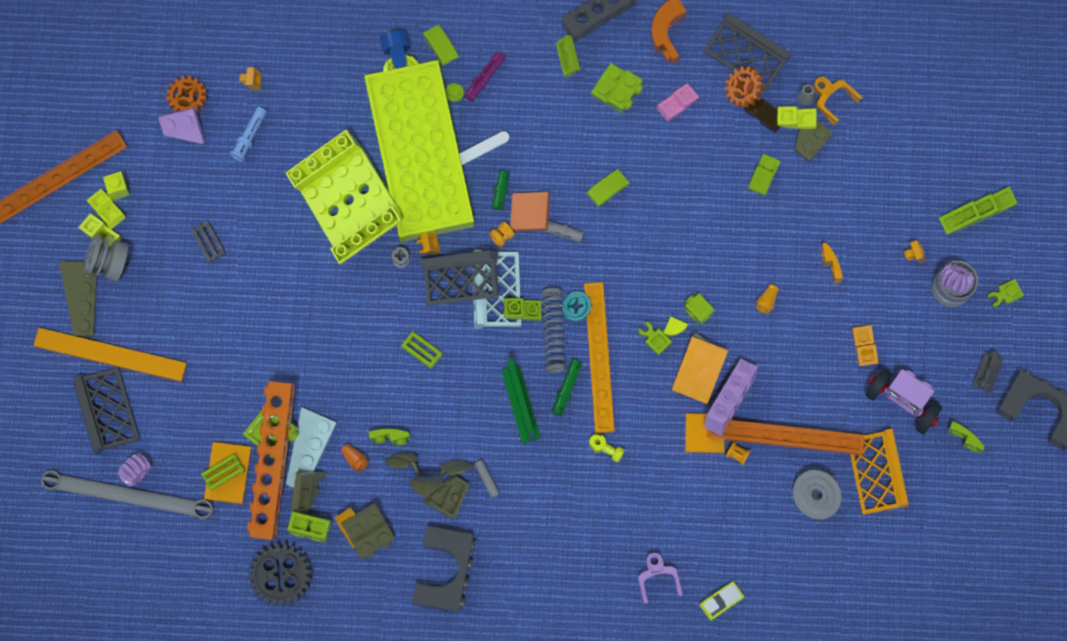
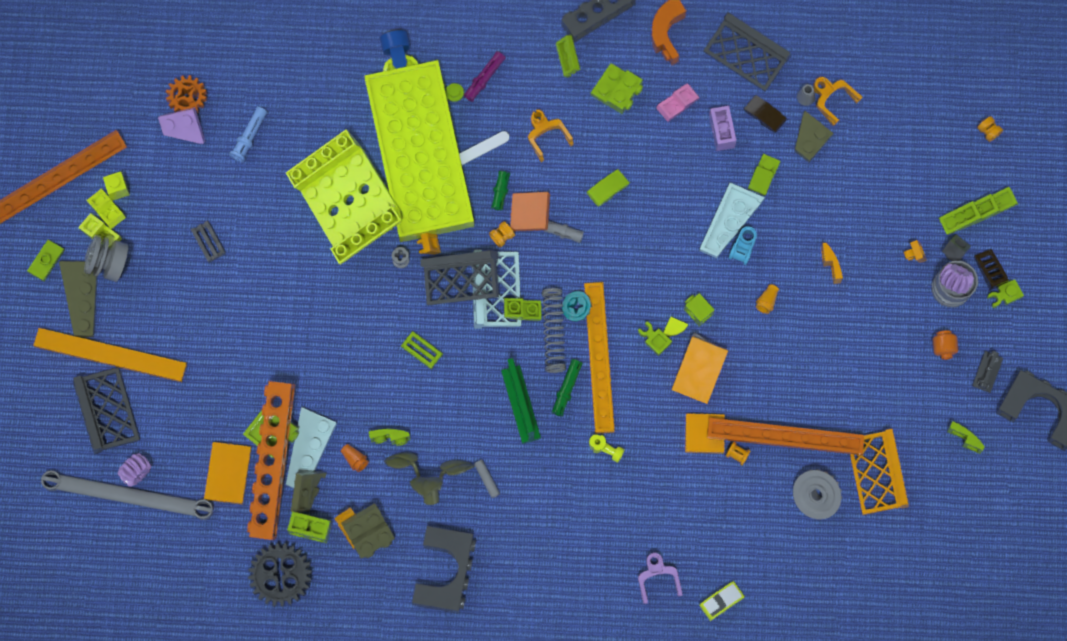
(45, 260): none -> lime plate
(206, 473): lime tile -> none
(252, 79): light orange tile -> none
(440, 44): lime slope -> none
(448, 497): olive wing -> none
(542, 126): none -> light orange piece
(722, 128): none -> lavender brick
(730, 217): none -> light aqua wing
(730, 397): lavender brick -> none
(741, 86): orange gear -> none
(742, 249): none -> medium azure piece
(797, 118): neon yellow slope -> none
(864, 345): light orange slope -> none
(908, 394): brick -> none
(945, 344): none -> orange head
(956, 248): none -> flat silver plate
(988, 277): none -> dark brown slope
(990, 129): none -> light orange wheel

